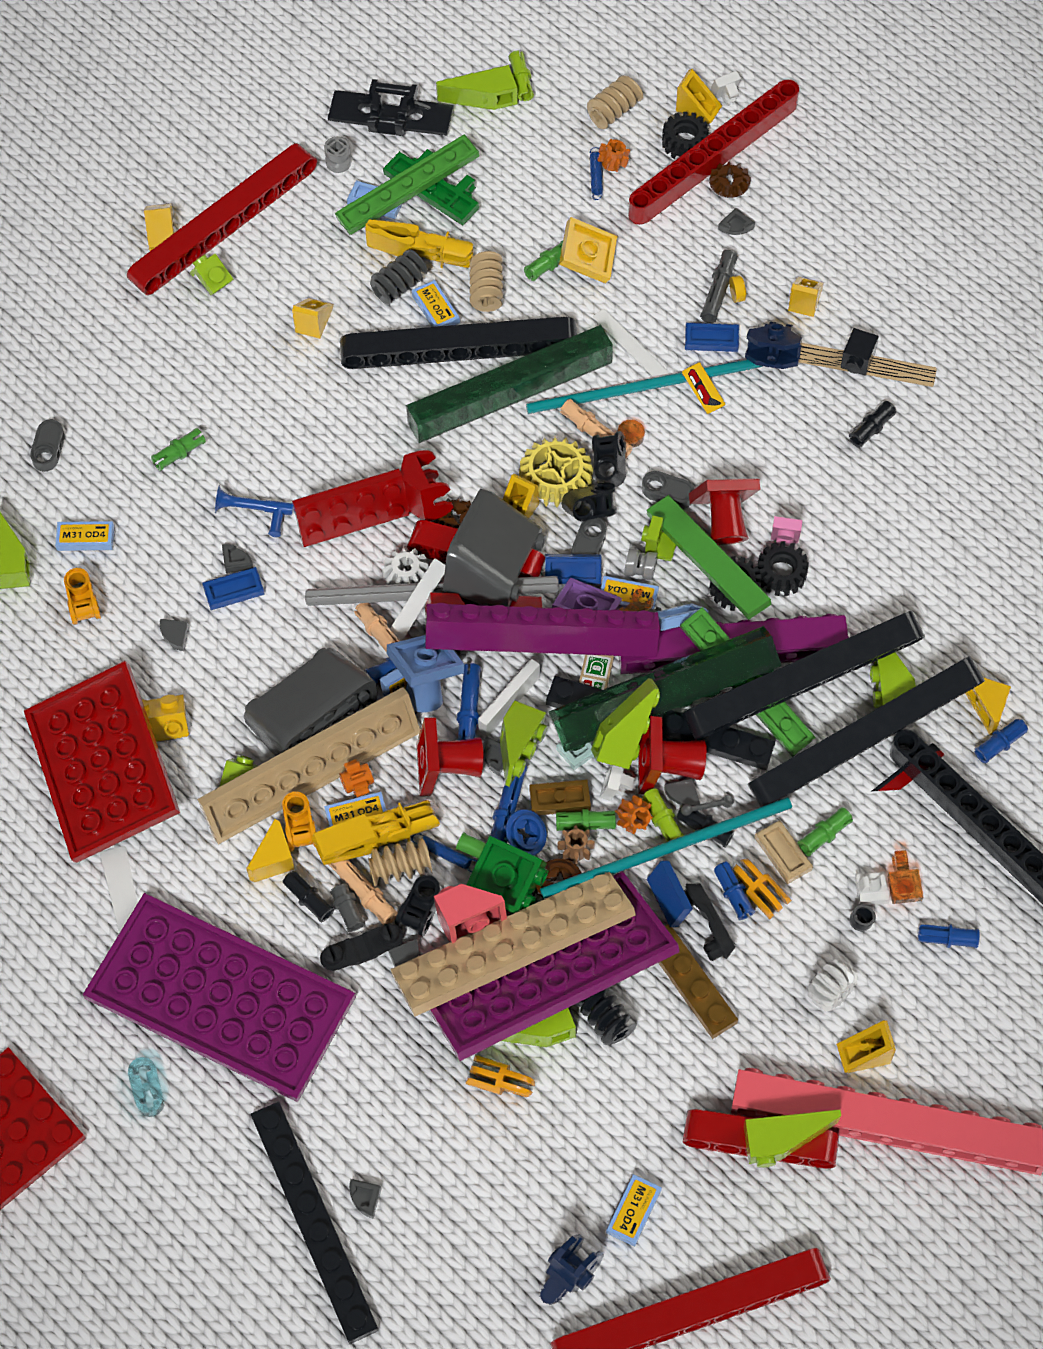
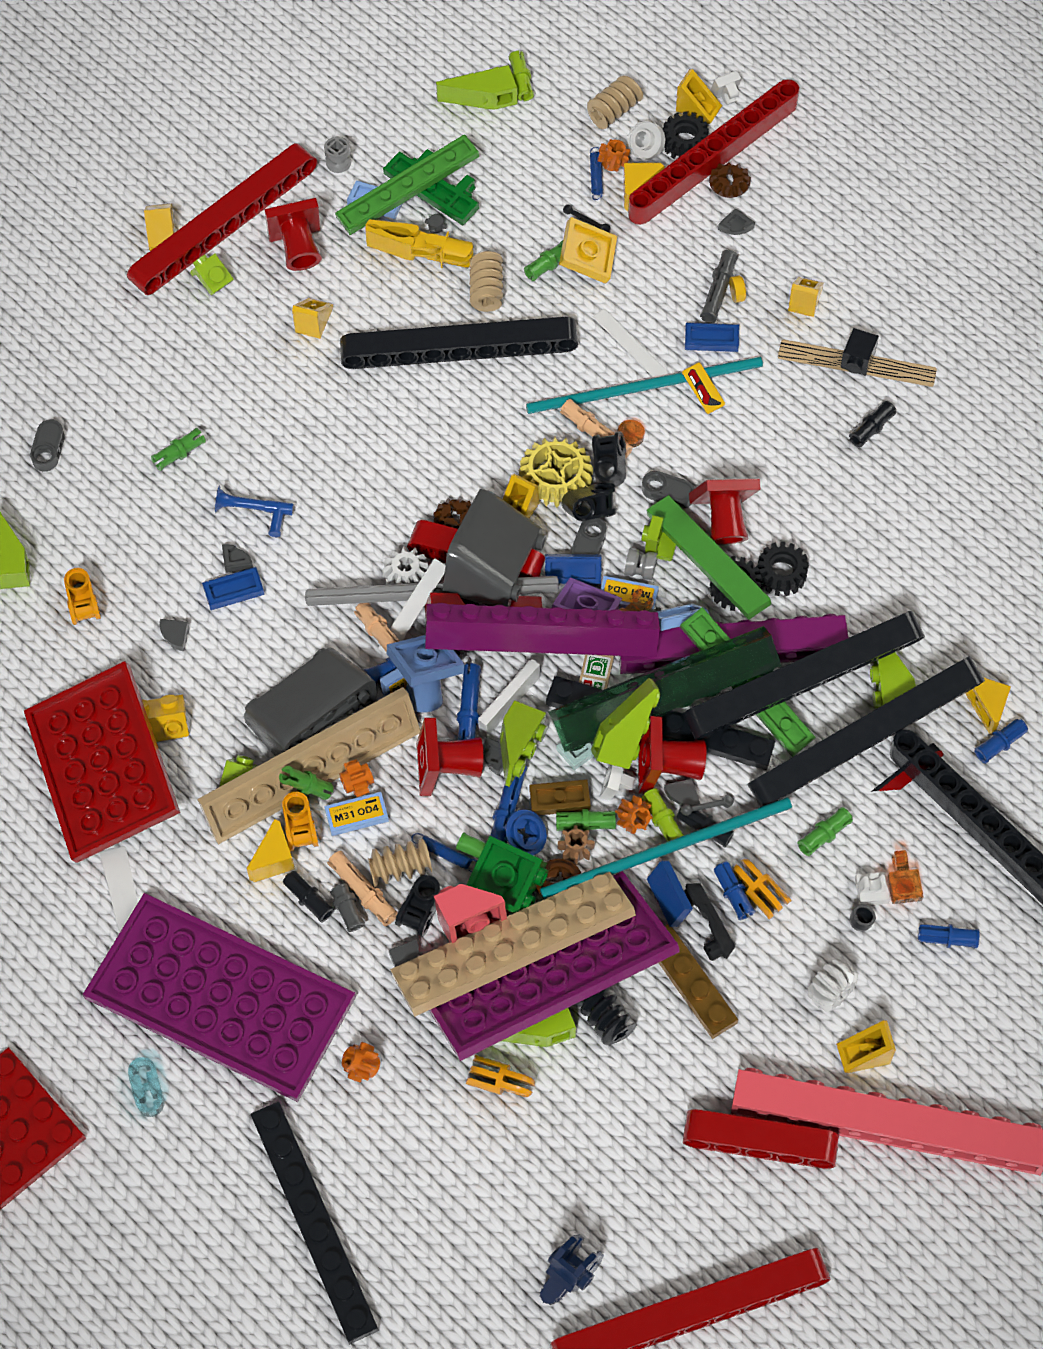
(84, 535): tile -> none
(294, 226): none -> red plant
(306, 782): none -> bright green pin
(360, 1062): none -> orange gear
(362, 947): black piece -> none
(363, 833): yellow arm -> none
(365, 1196): dark grey tile -> none
(373, 501): red hinge -> none
(391, 118): black piece -> none
(397, 275): dark grey piece -> none
(435, 223): none -> dark grey piece
(435, 305): tile -> none
(509, 384): clear green brick -> none
(568, 209): none -> black hinge
(634, 1210): tile -> none
(636, 175): none -> yellow slope
(646, 140): none -> white plate
(774, 346): dark blue hinge -> none
(779, 1136): lime slope -> none
(783, 852): tan tile -> none
(786, 530): bright pink plate -> none

